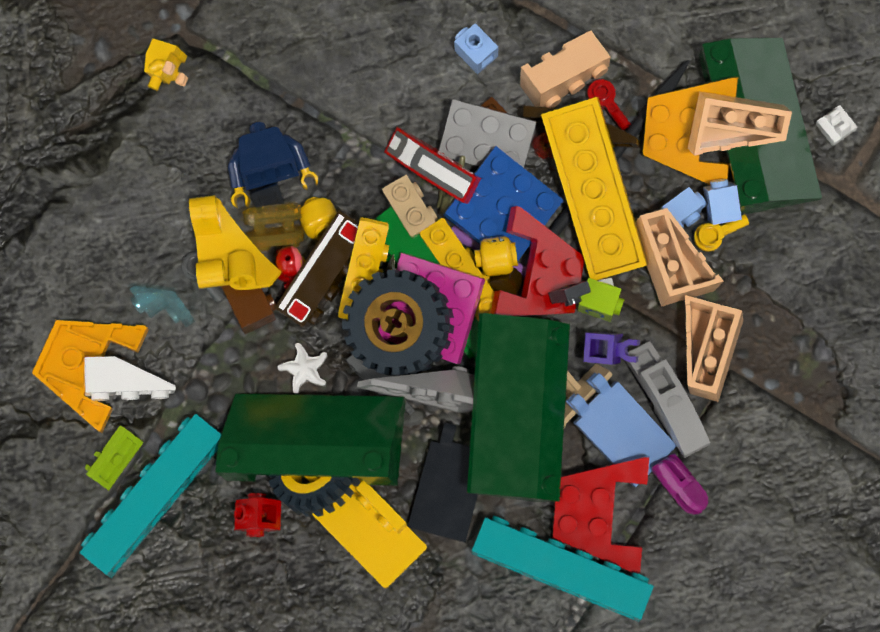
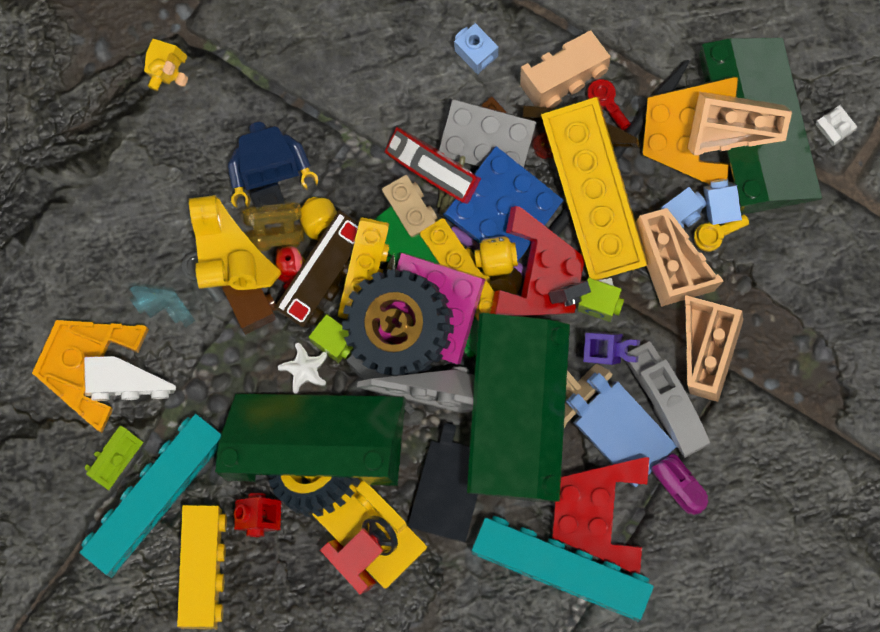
(200, 567): none -> yellow brick
(330, 339): none -> lime brick
(361, 552): none -> piece

